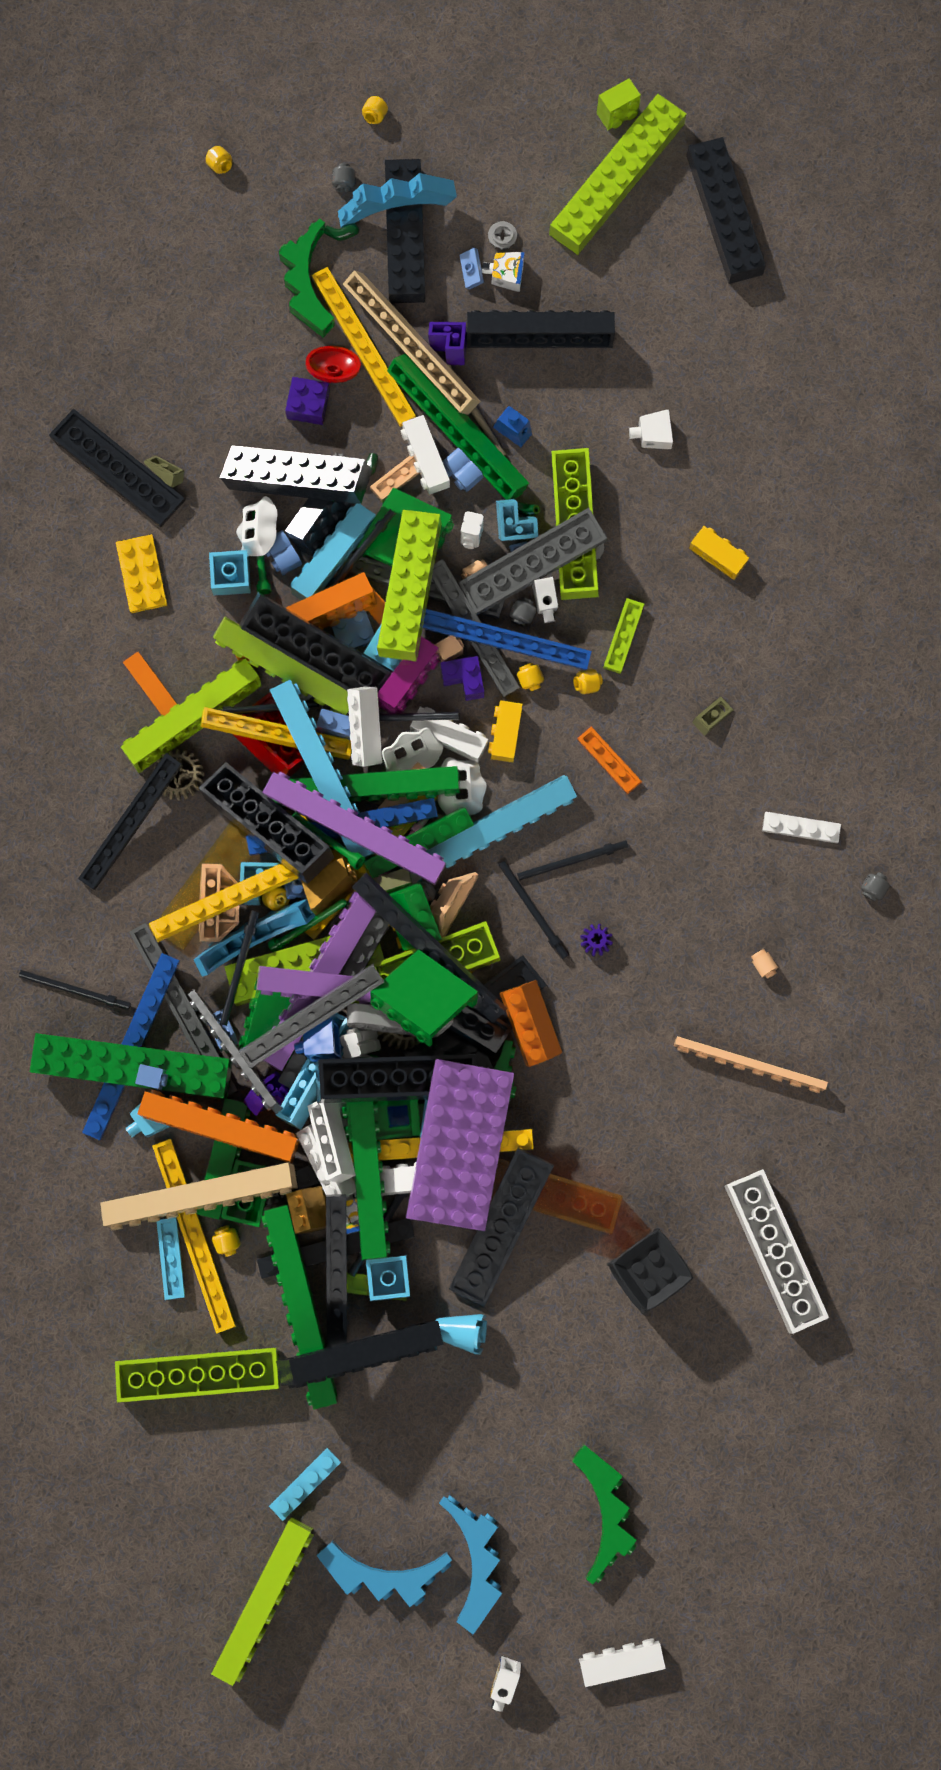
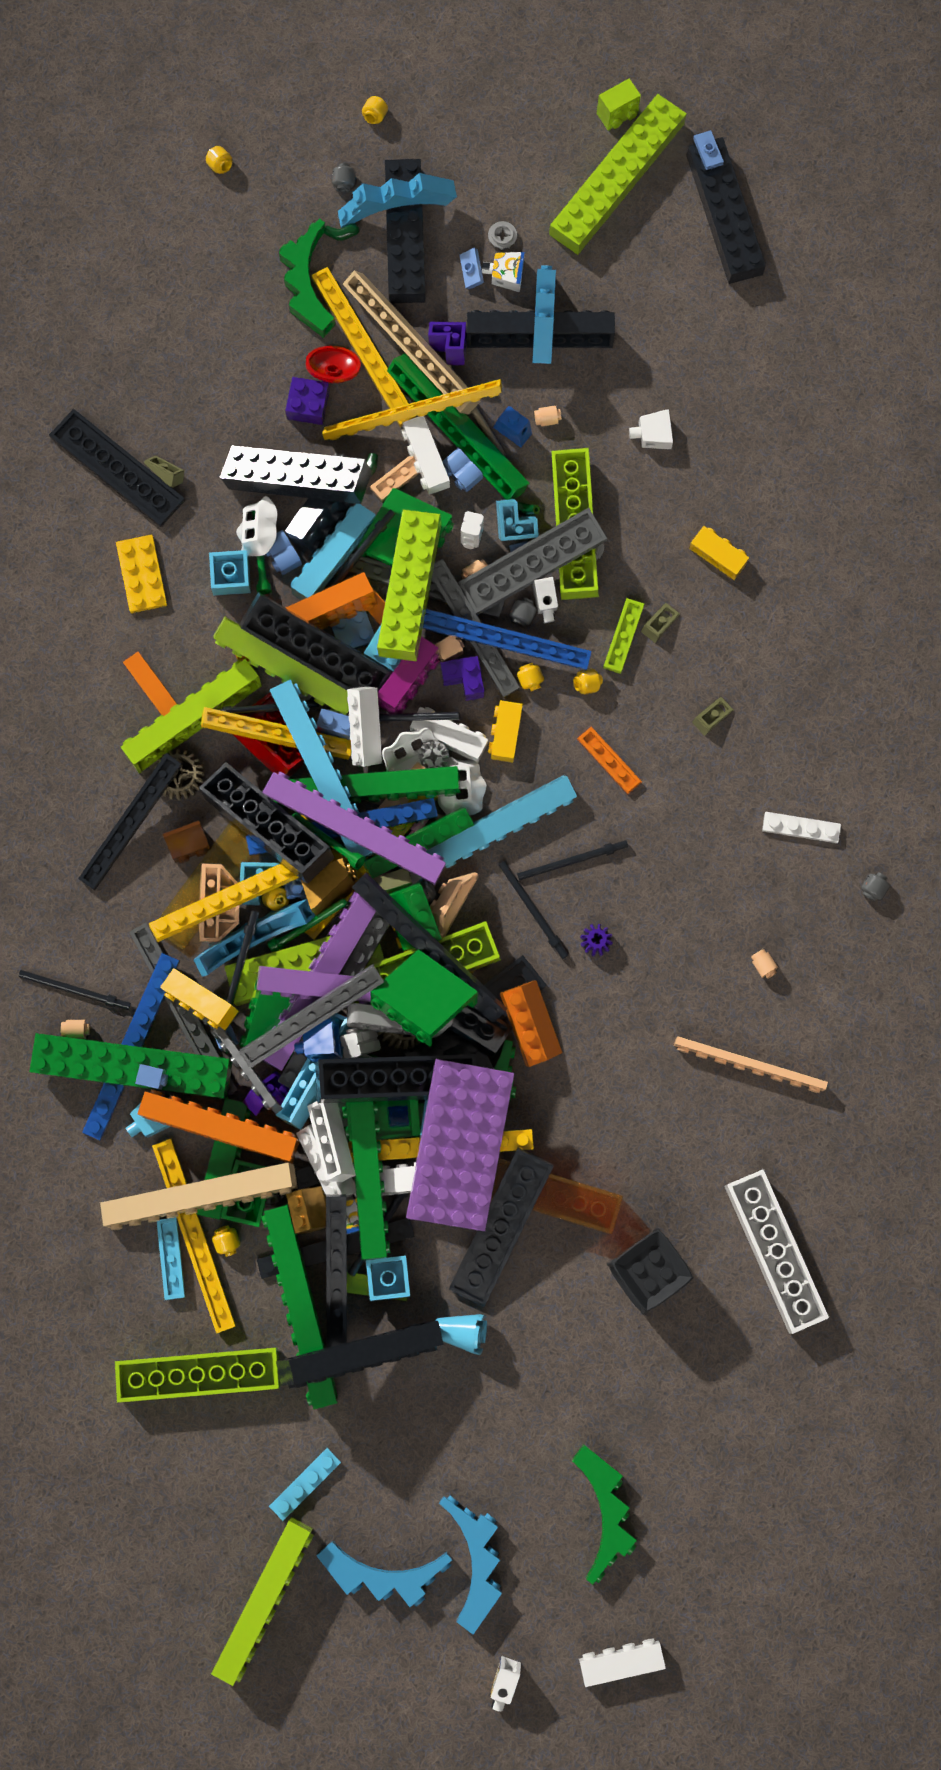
(75, 1029): none -> light nougat brick
(187, 842): none -> reddish brown slope
(198, 999): none -> yellow brick
(407, 411): none -> yellow plate
(438, 749): none -> light grey gear
(544, 315): none -> dark azure arch
(547, 416): none -> light nougat brick
(659, 623): none -> olive slope
(708, 150): none -> medium blue plate

